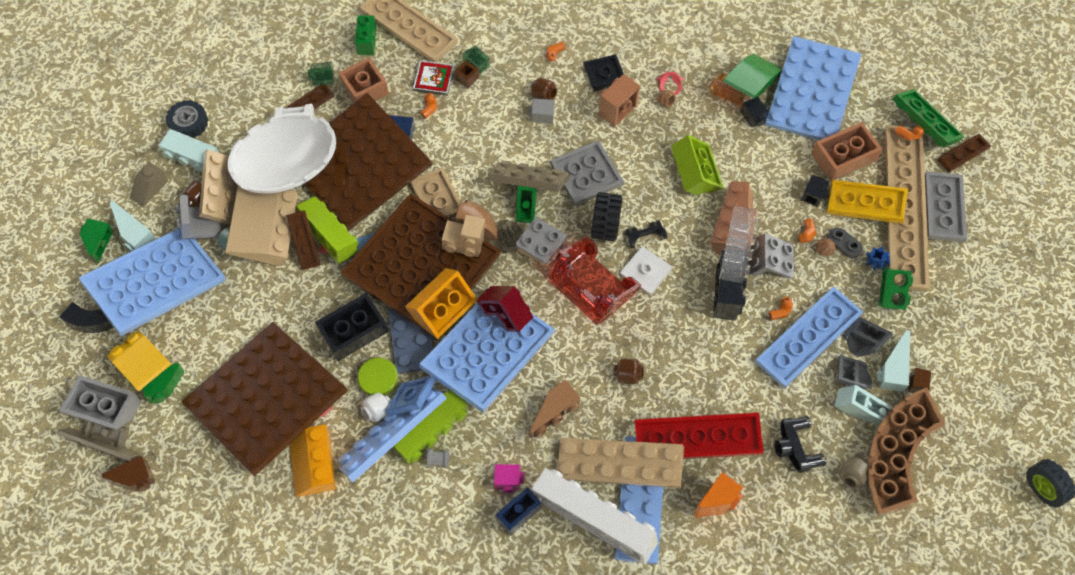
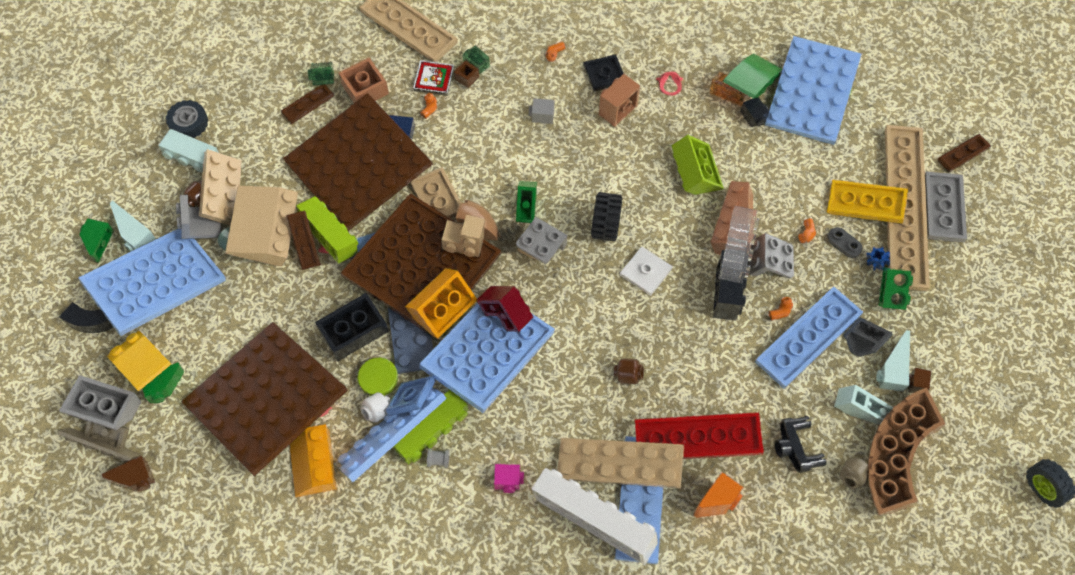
(147, 184): dark tan slope -> none
(282, 151): white dish -> none
(365, 35): green brick -> none
(518, 511): dark blue brick -> none
(528, 176): dark tan plate -> none
(543, 89): reddish brown head -> none
(557, 403): medium nougat slope -> none
(589, 172): light grey plate -> none
(589, 282): clear red windscreen -> none
(635, 235): black piece -> none
(666, 98): medium nougat plate -> none
(815, 191): black brick -> none
(825, 247): medium nougat plate -> none
(846, 151): nougat brick -> none
(853, 373): dark grey slope -> none
(909, 134): orange arm -> none
(928, 118): green plate -> none

